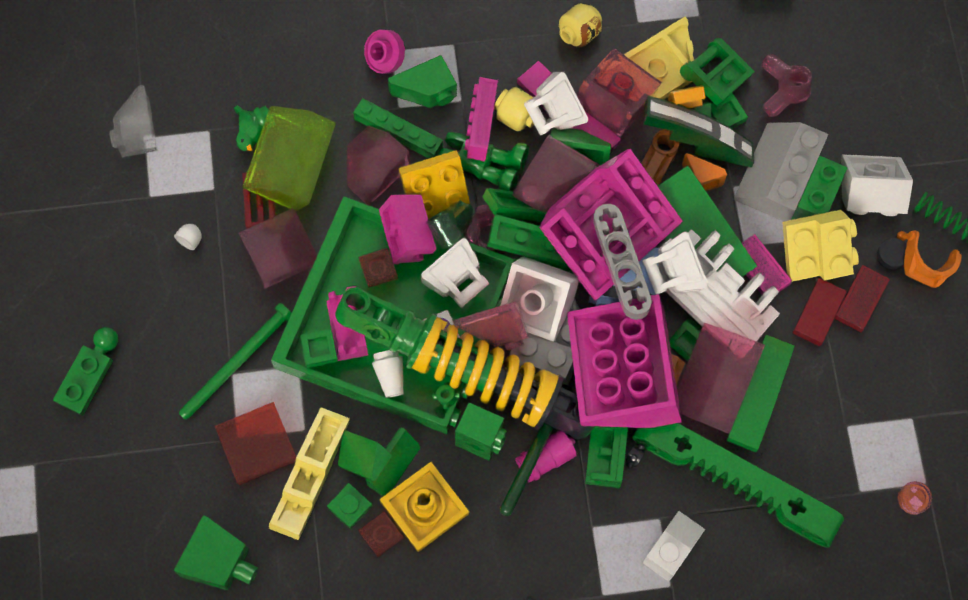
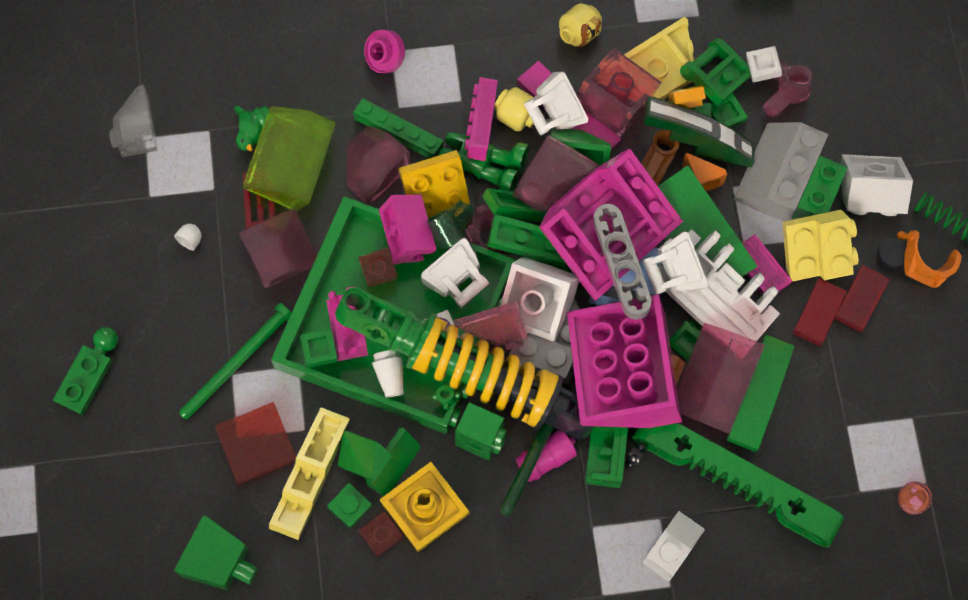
(425, 84): green slope -> none
(764, 64): none -> white tile

